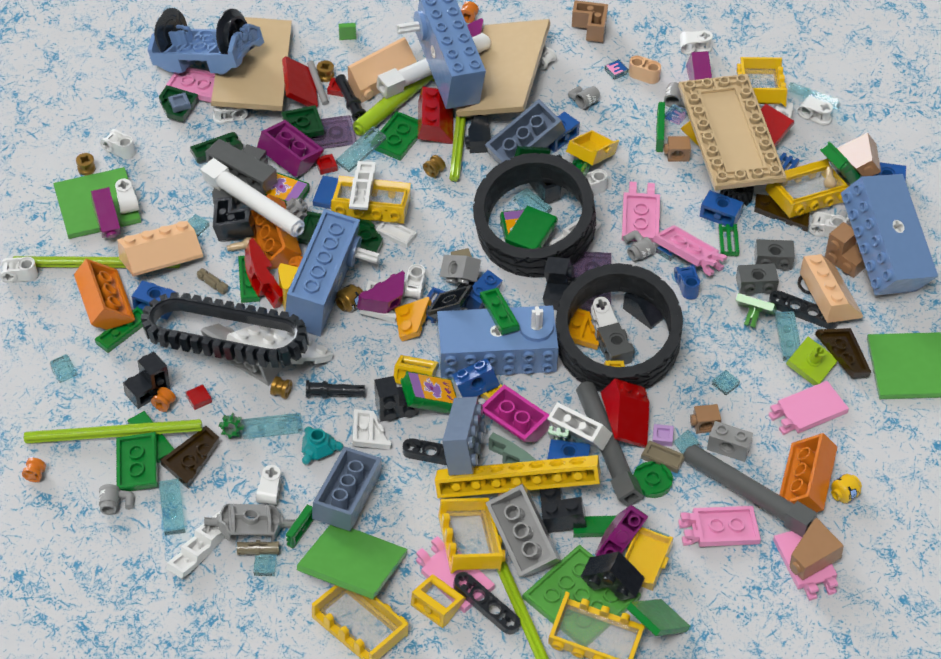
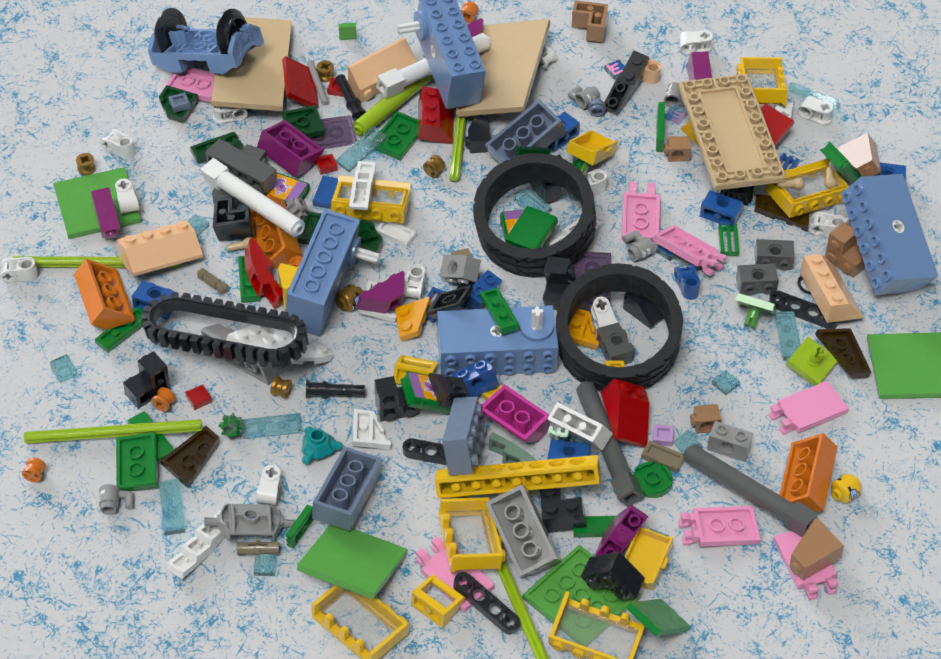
(447, 388): none -> black slope
(597, 107): none -> sand blue plate
(627, 83): none -> black slope
(797, 183): none -> tan piece

